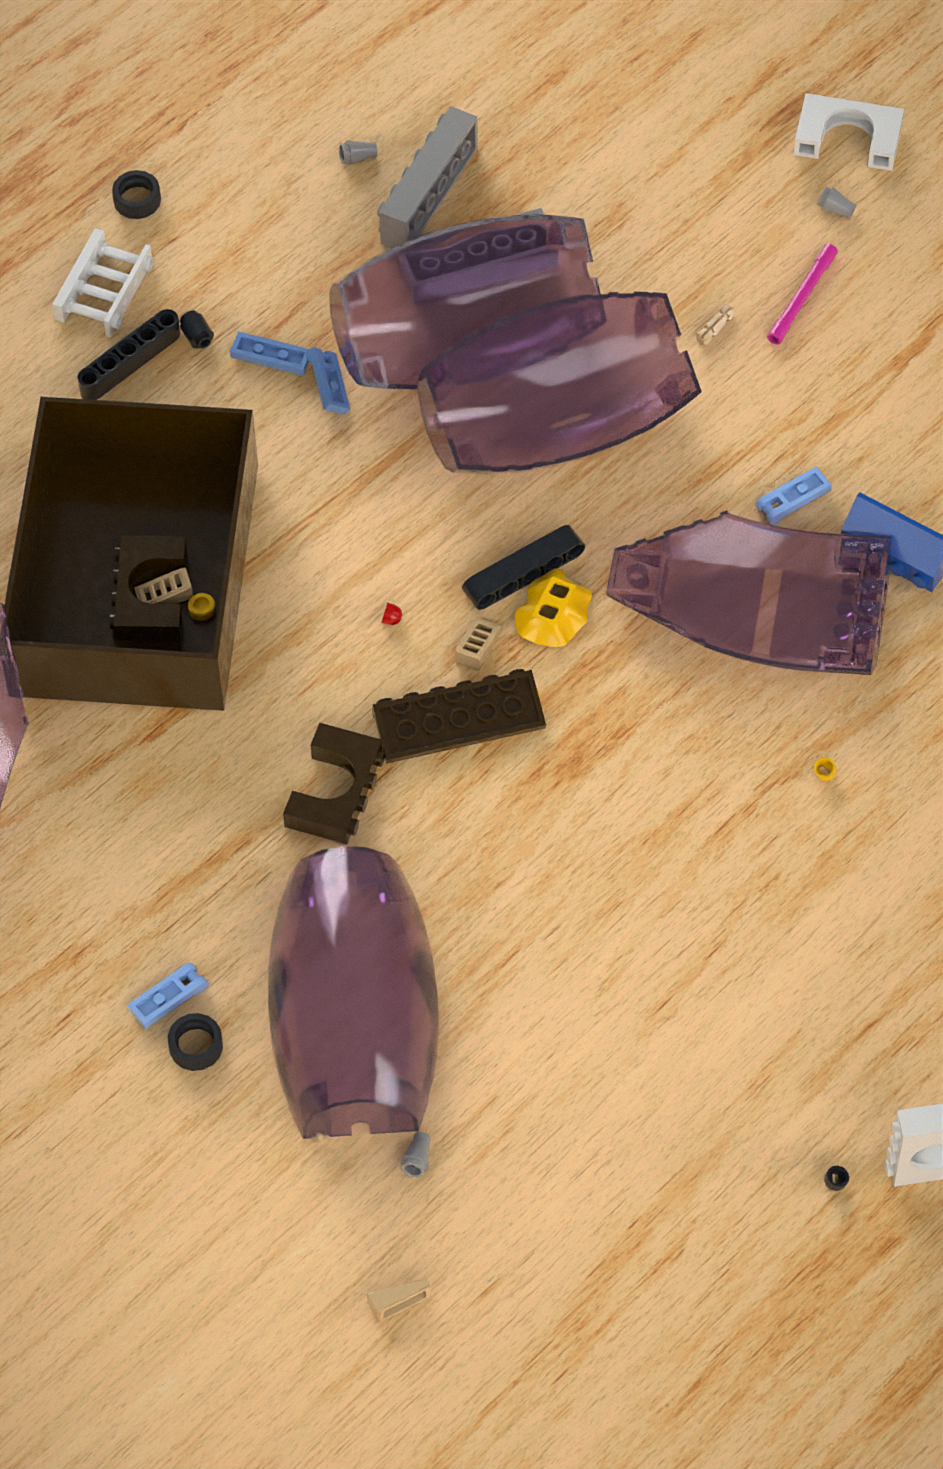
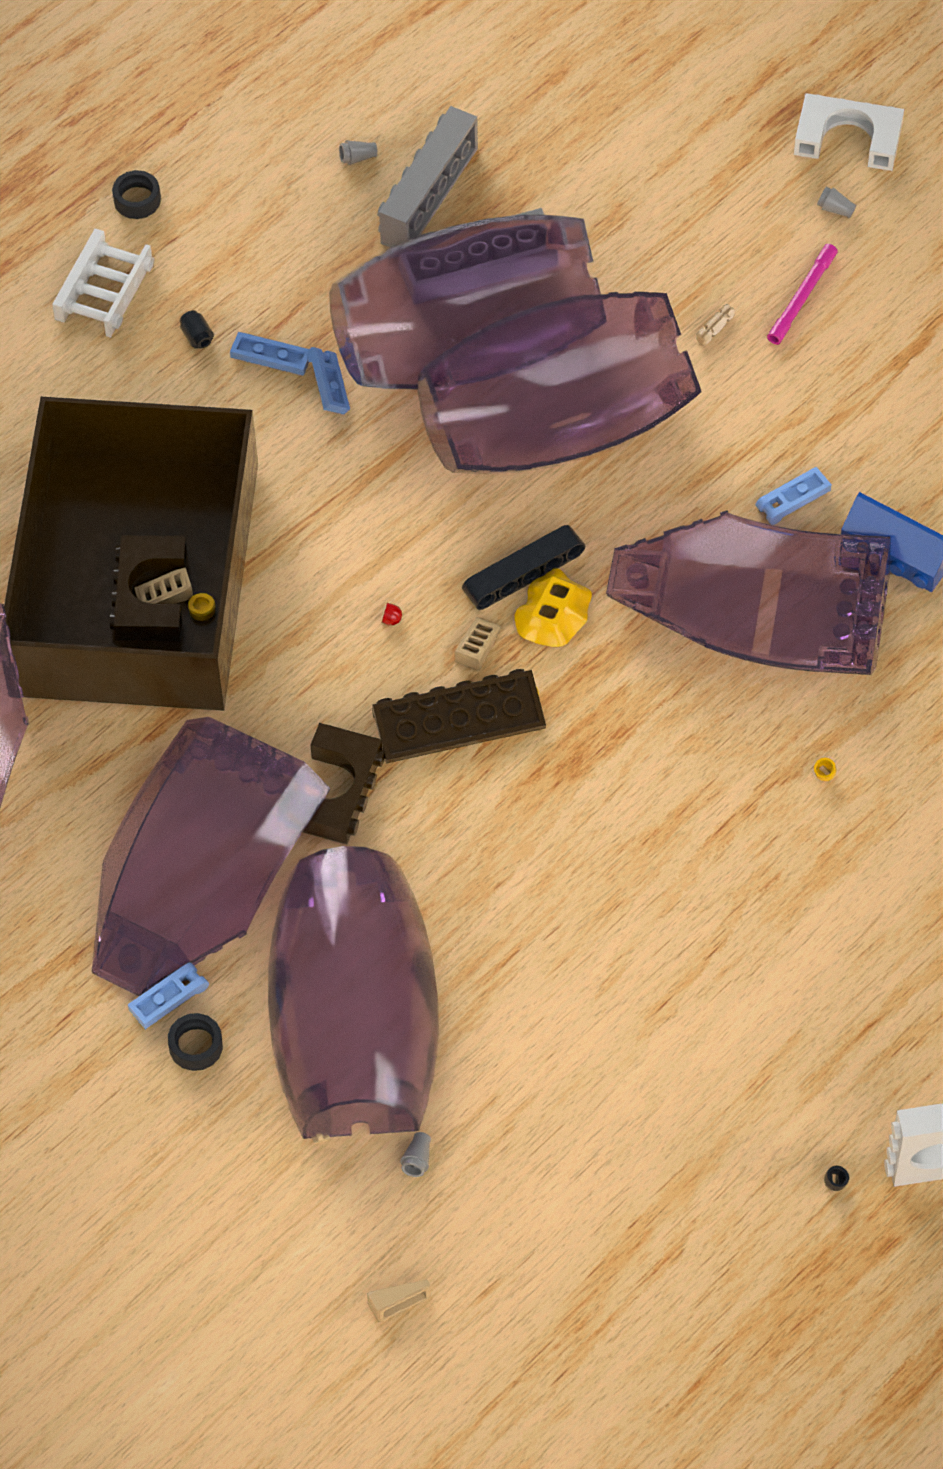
(129, 354): black beam -> none
(198, 851): none -> windscreen

